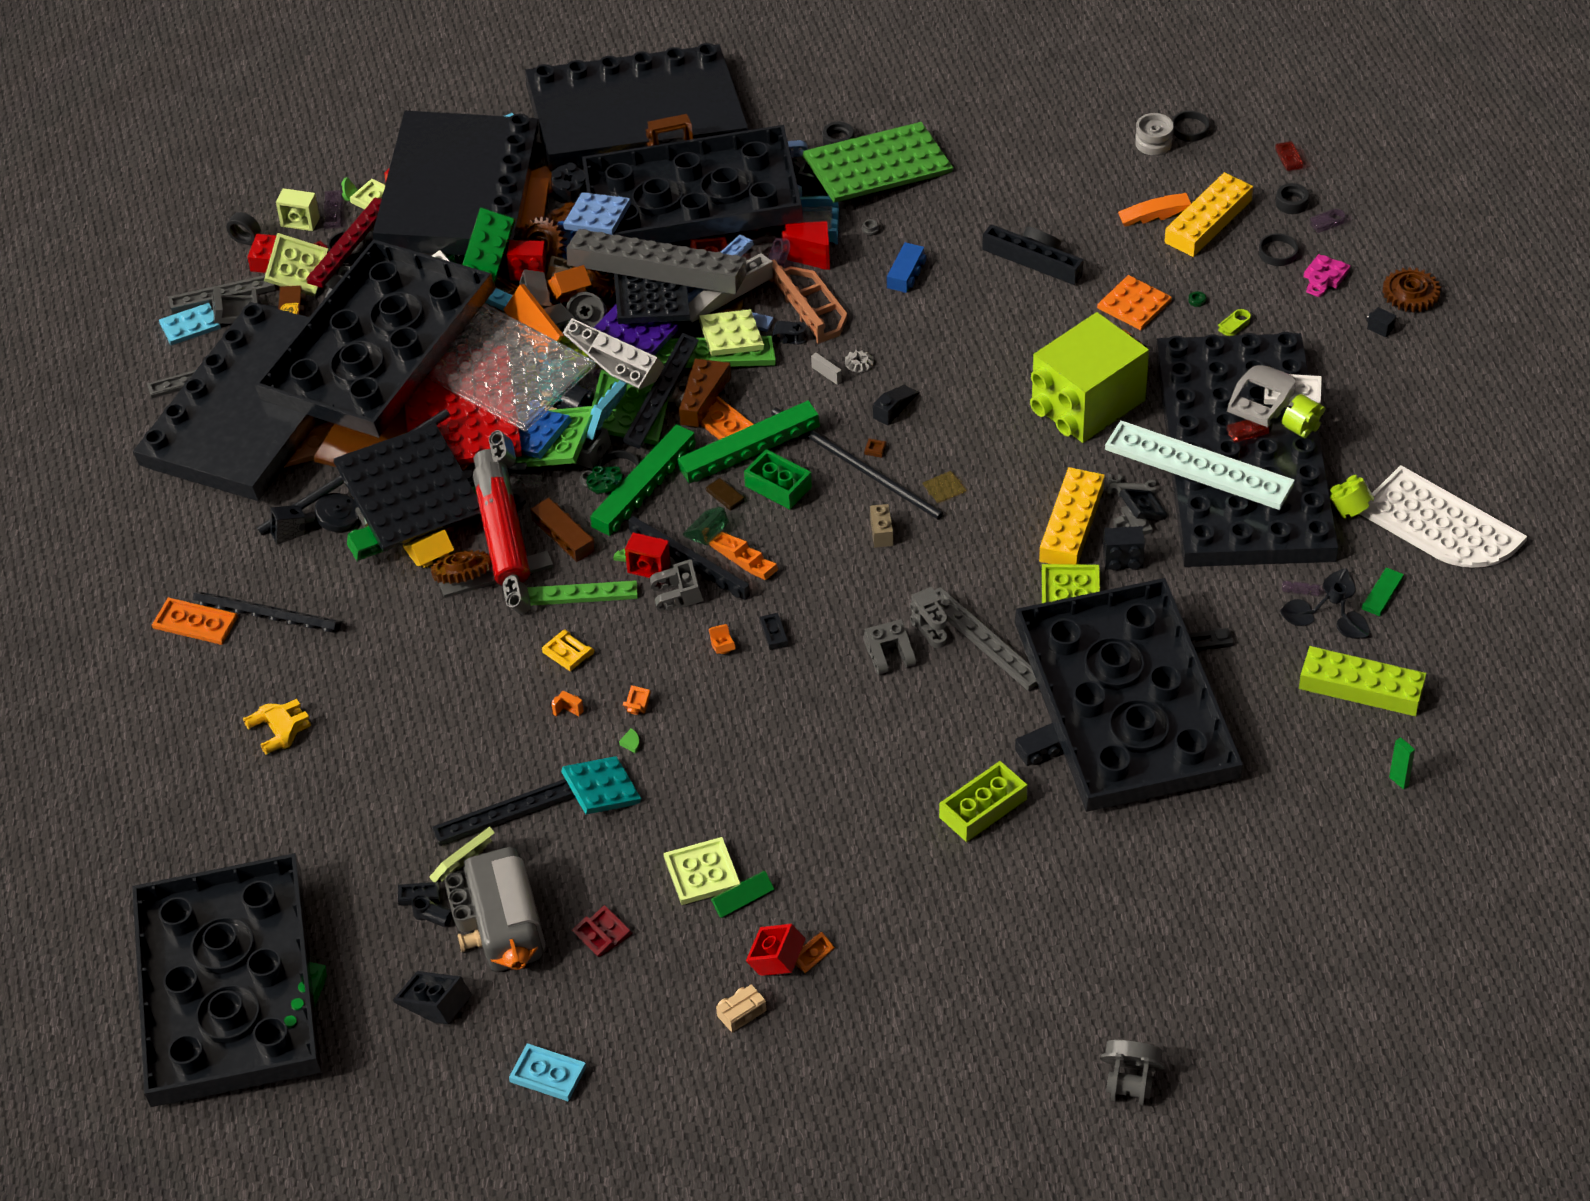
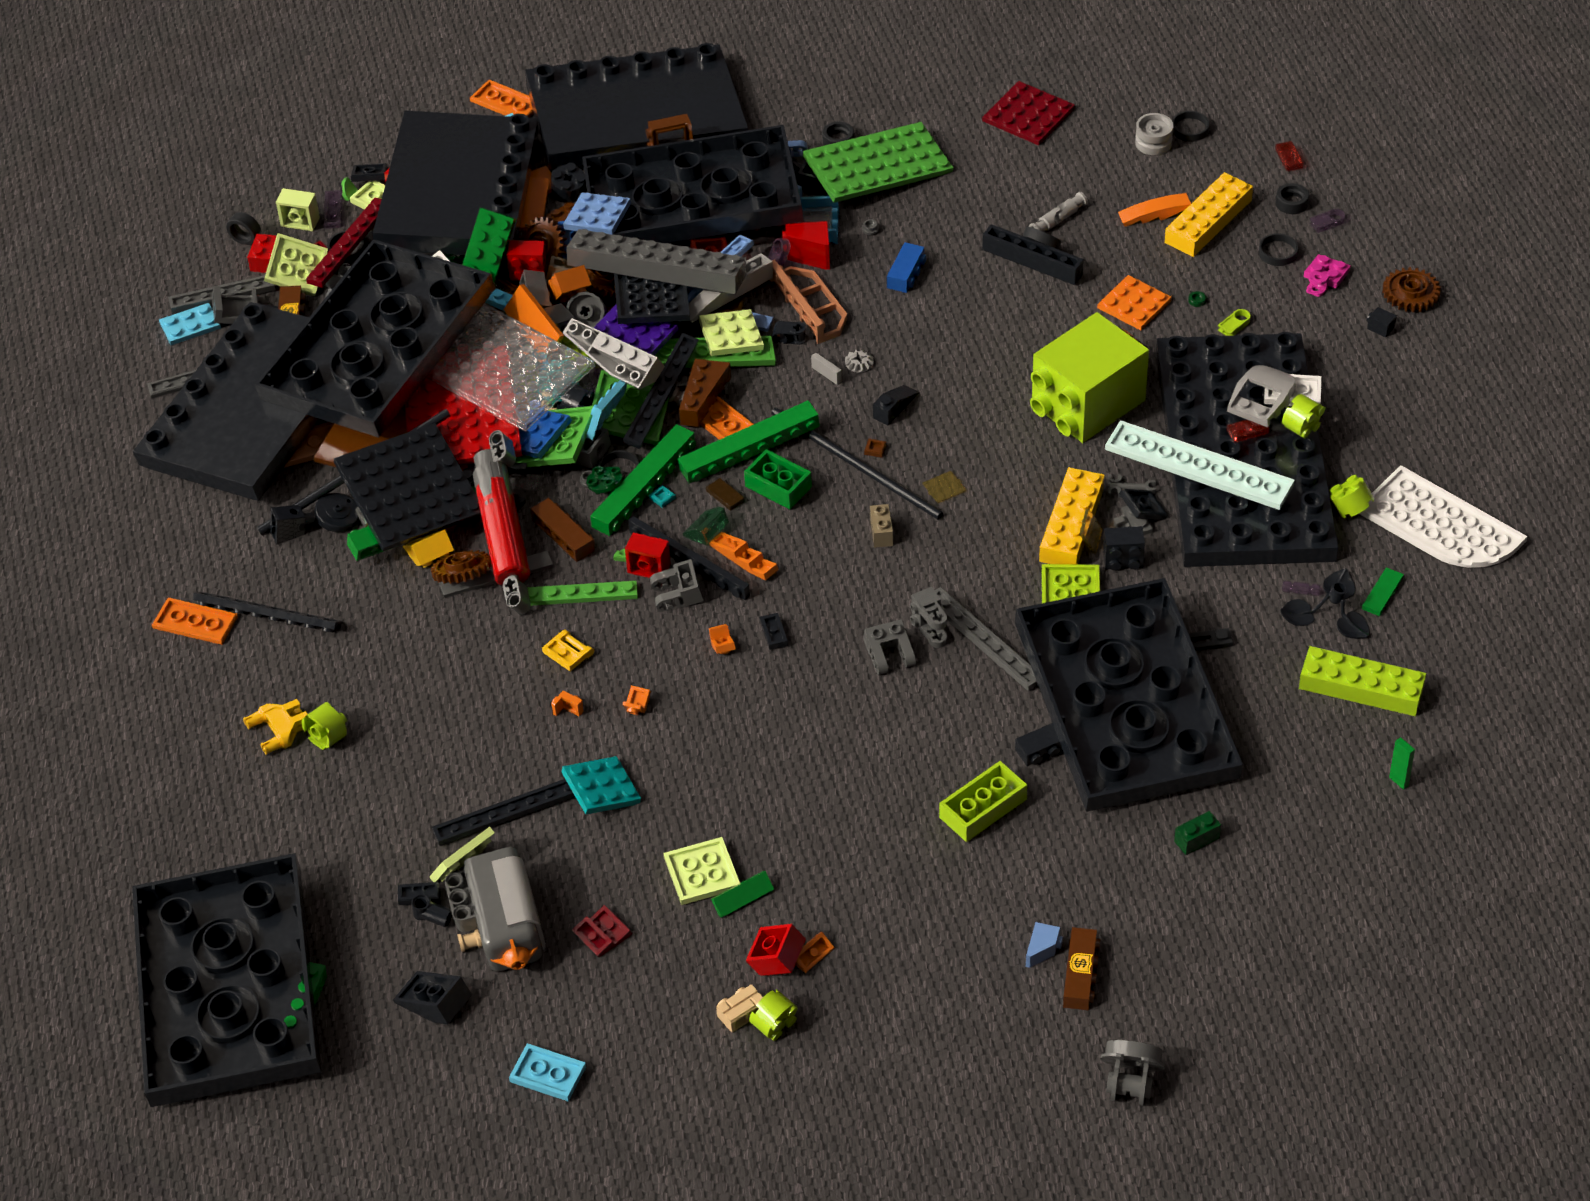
(325, 726): none -> lime brick
(368, 172): none -> black tile
(502, 99): none -> orange tile
(630, 741): bright green tile -> none
(662, 496): none -> teal tile
(773, 1014): none -> lime brick
(1028, 113): none -> dark red plate
(1043, 943): none -> medium blue slope
(1061, 212): none -> light grey piece
(1080, 969): none -> reddish brown brick
(1090, 531): none -> clear yellow piece
(1197, 833): none -> dark green brick

